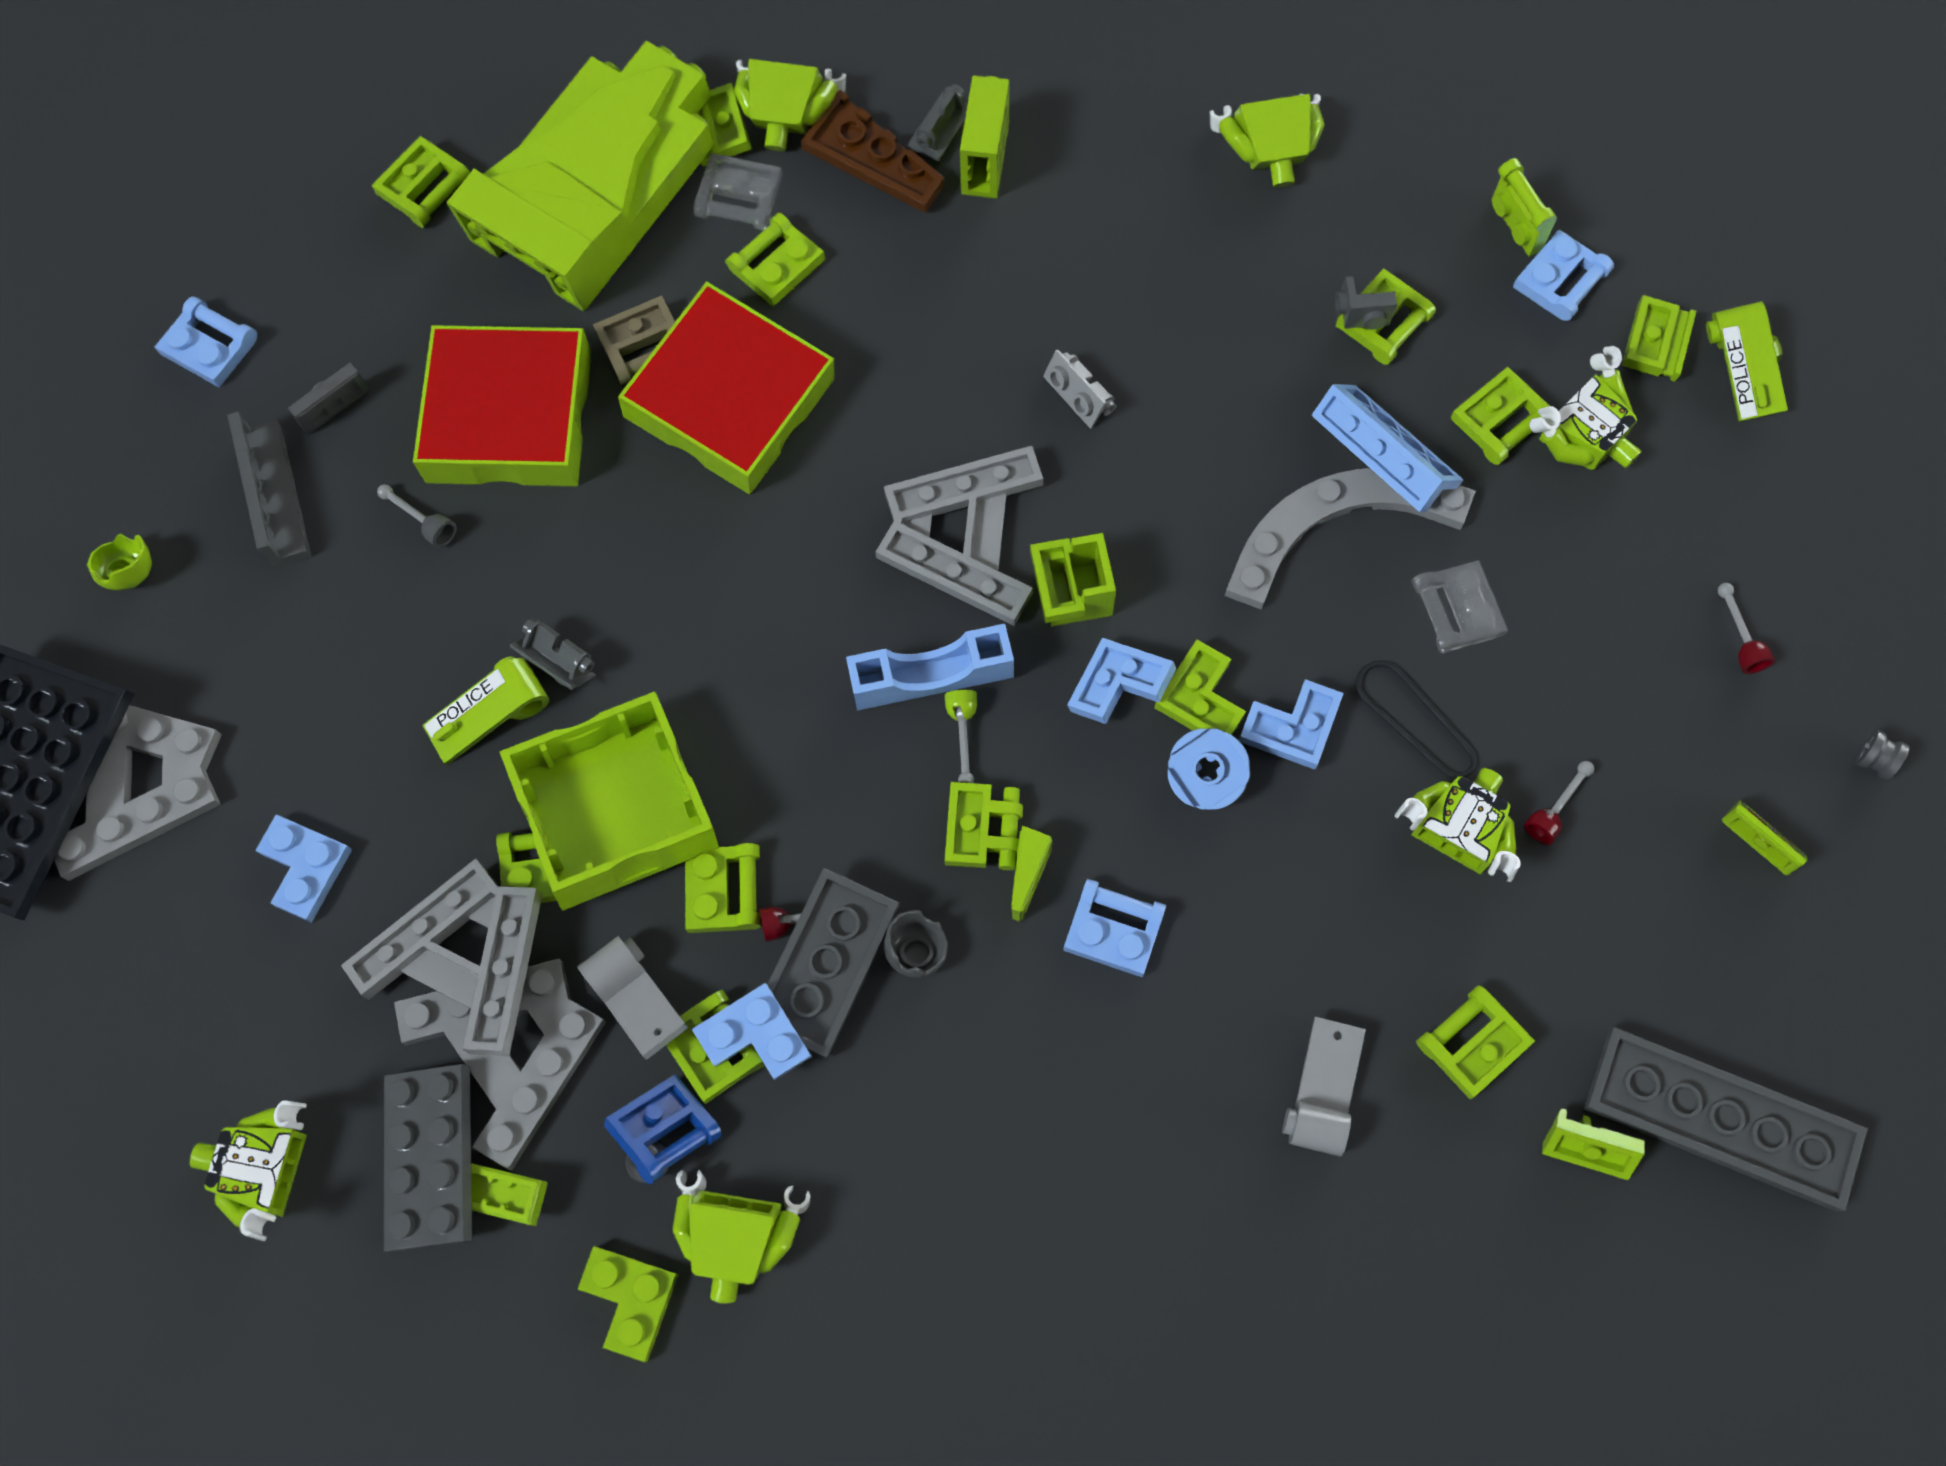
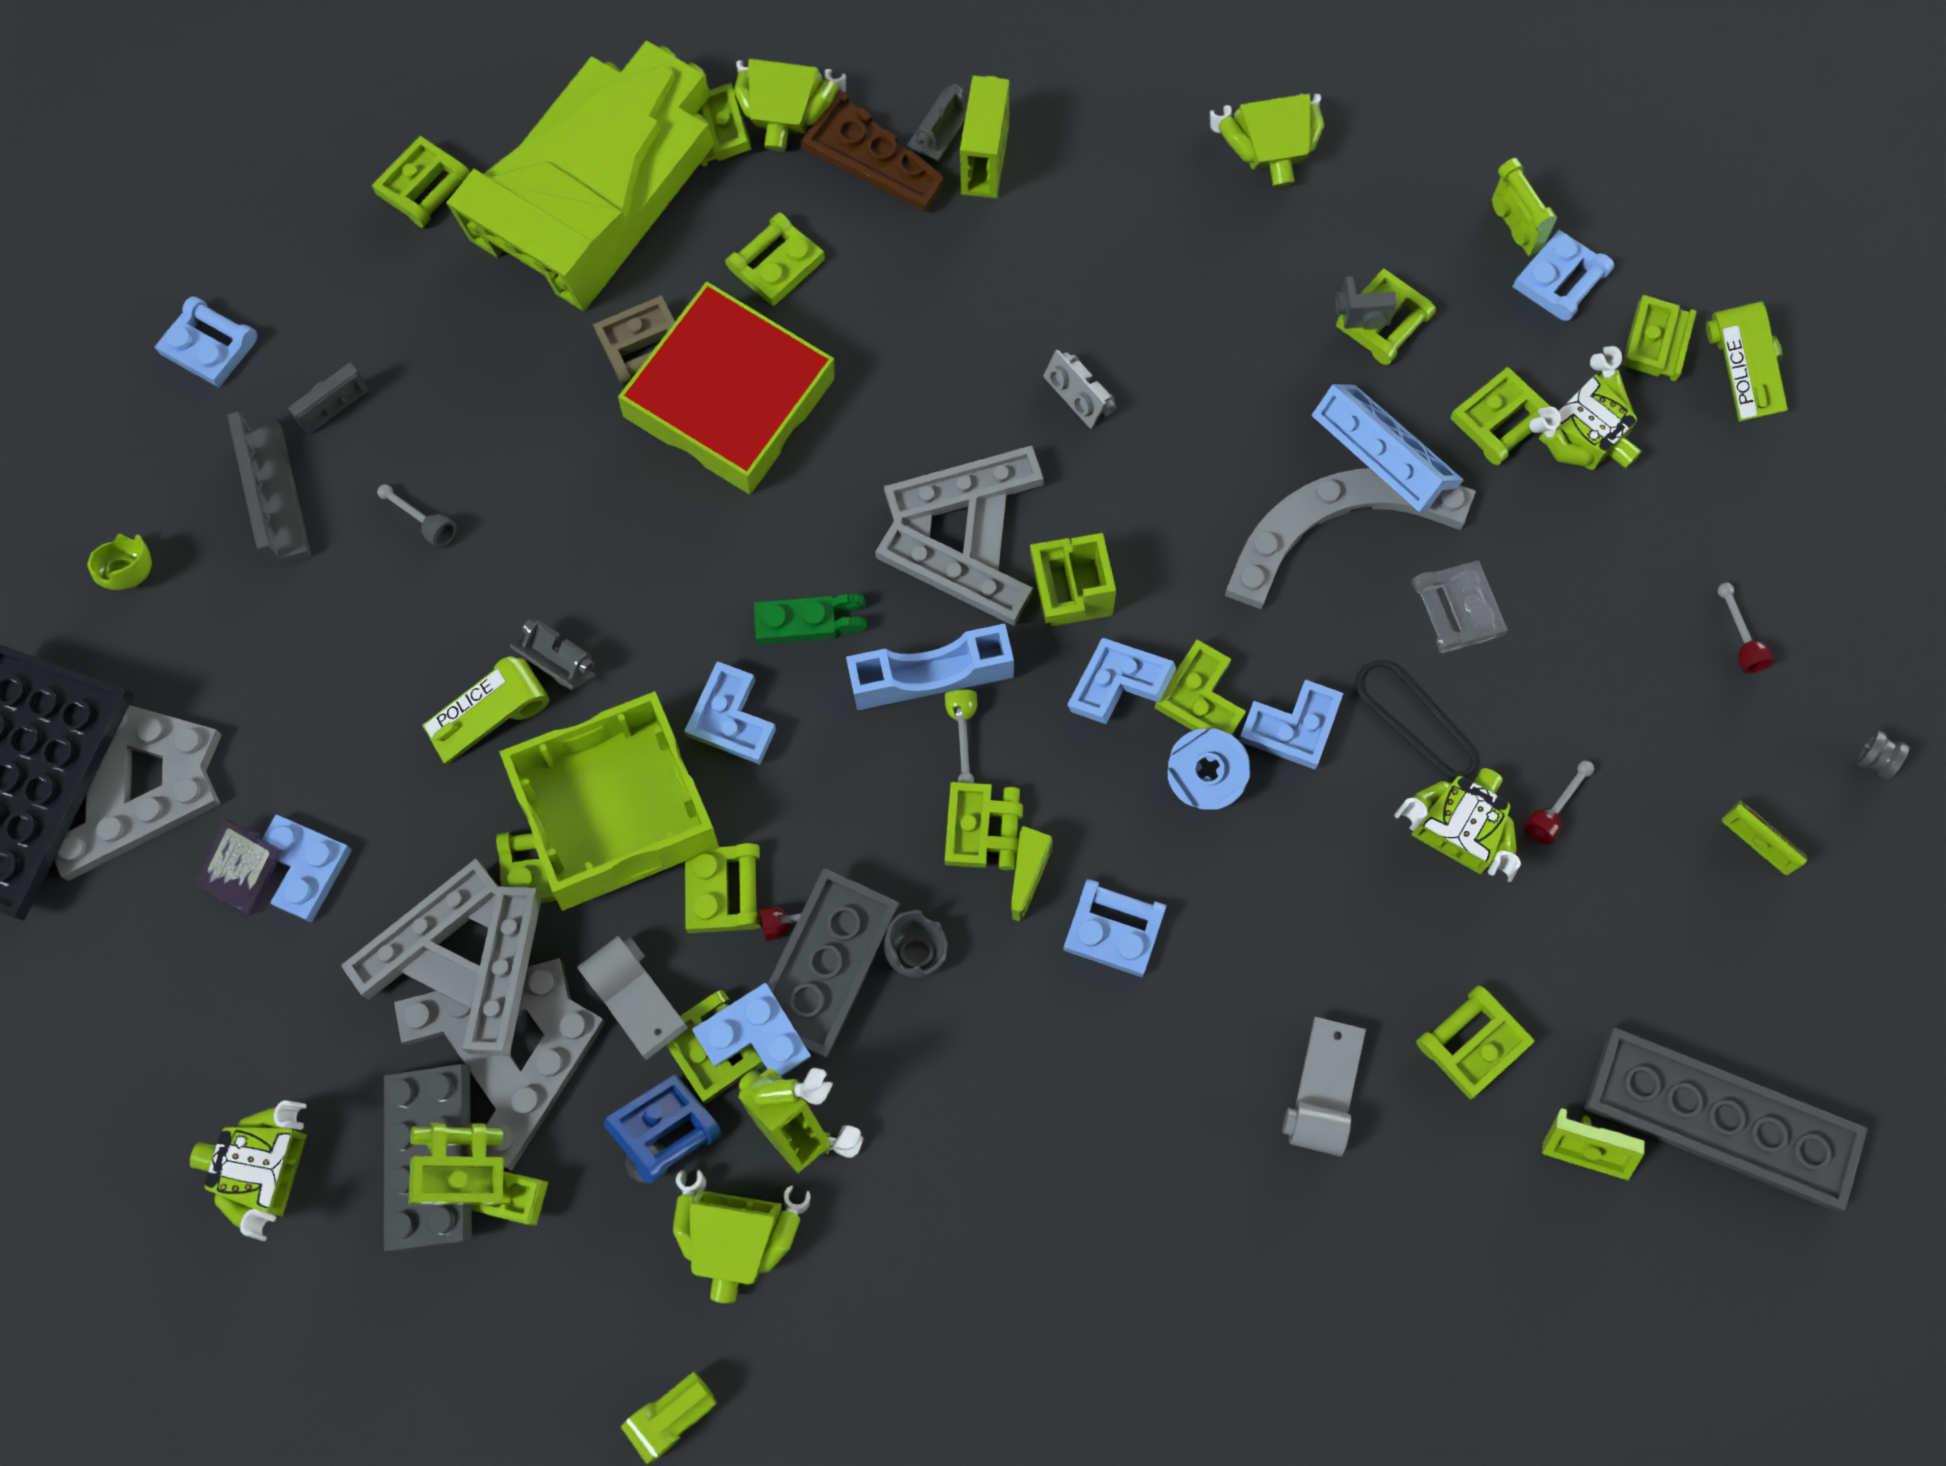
(238, 867): none -> piece
(456, 1179): none -> lime plate
(503, 405): red tile -> none
(641, 1299): lime plate -> none
(659, 1424): none -> lime piece
(719, 717): none -> light blue plate
(741, 181): clear plate -> none
(788, 1120): none -> lime torso
(807, 618): none -> green hinge

